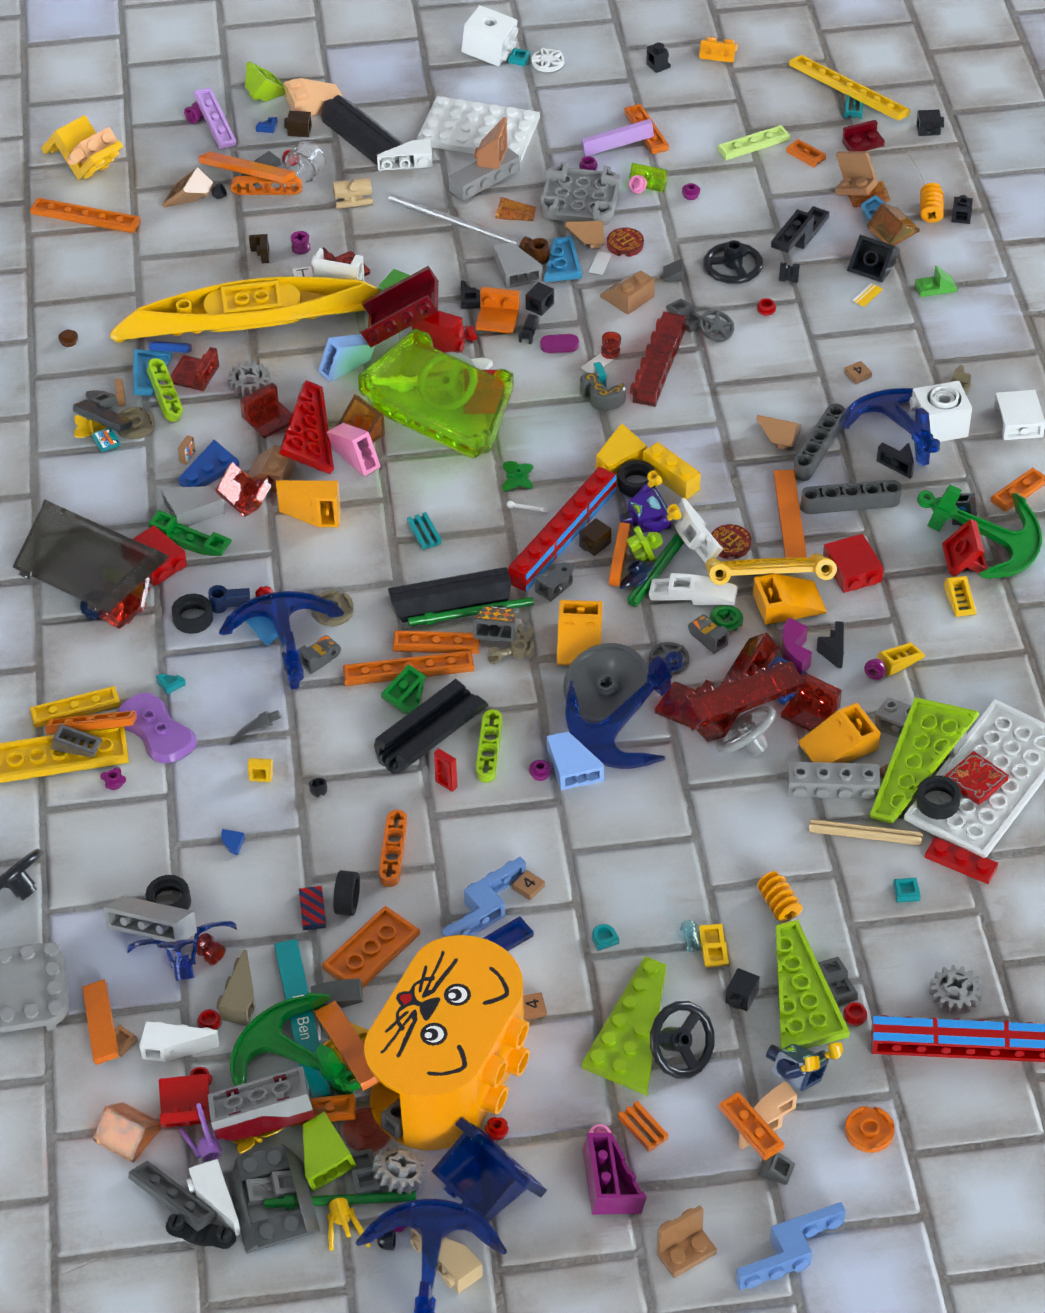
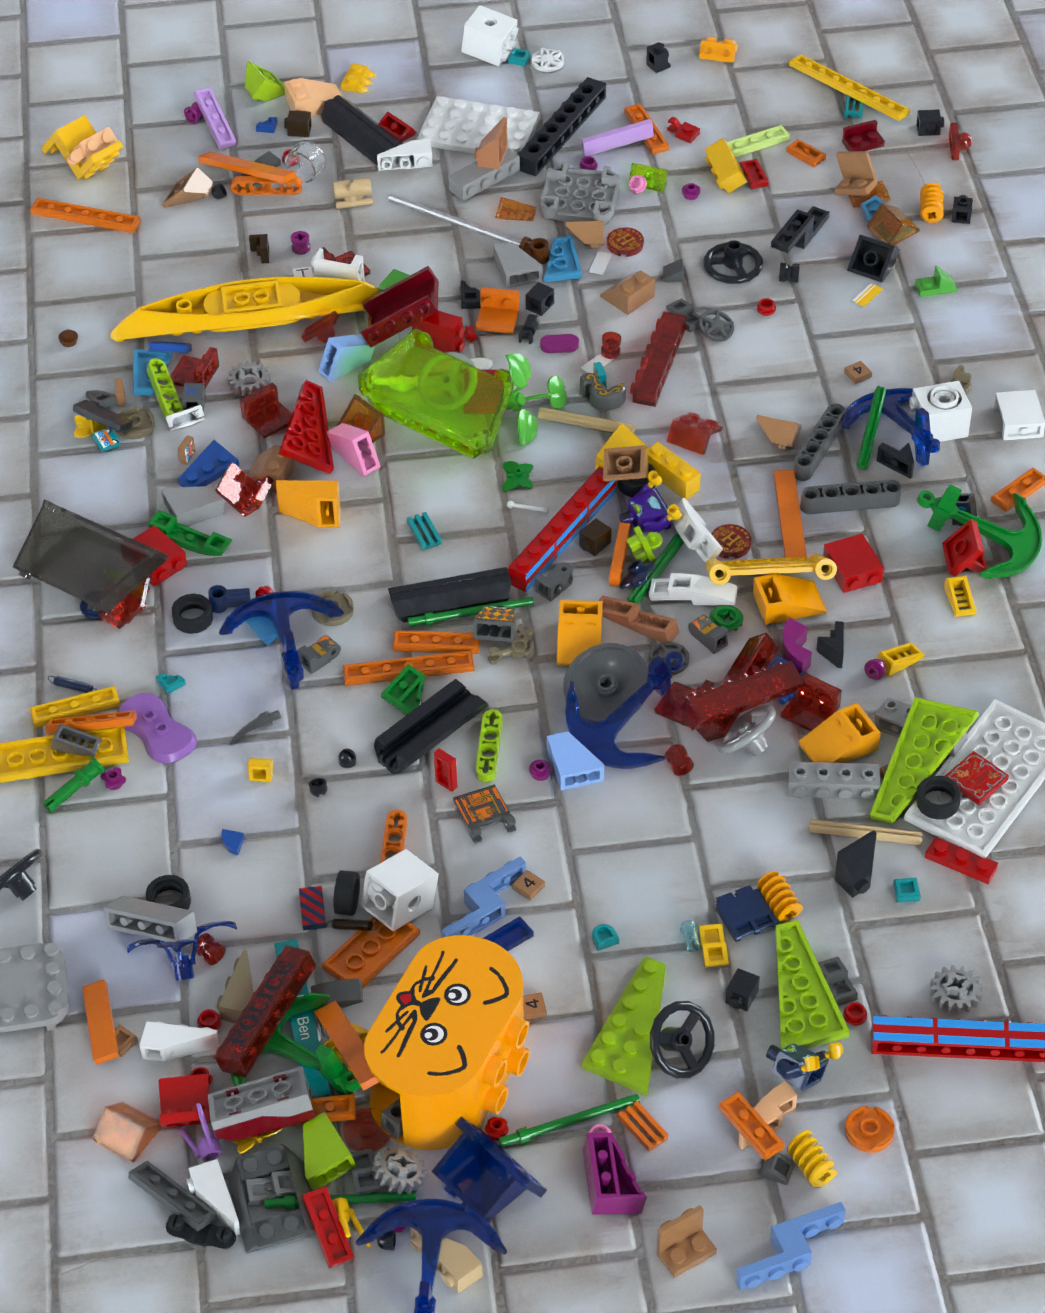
(72, 684): none -> dark blue piece
(81, 778): none -> green pin
(185, 418): none -> sticker
(193, 395): none -> dark grey brick
(265, 1011): none -> clear red brick
(321, 328): none -> clear red tile
(327, 1227): none -> red plate
(344, 759): none -> black hinge
(347, 924): none -> dark brown piece
(357, 79): none -> yellow plate
(397, 127): none -> red slope
(399, 889): none -> white brick
(483, 808): none -> flag
(521, 372): none -> bright green plant
(523, 1134): none -> green bar
(561, 126): none -> black brick
(581, 420): none -> tan axle
(625, 463): none -> medium nougat slope
(649, 624): none -> nougat slope
(680, 762): none -> clear red wheel
(685, 131): none -> red plate
(692, 432): none -> clear red bracket
(724, 166): none -> yellow brick
(745, 913): none -> dark blue plate
(754, 174): none -> red plate
(811, 1159): none -> yellow piece
(856, 864): none -> black slope
(871, 428): none -> green axle
(958, 141): none -> clear red tile

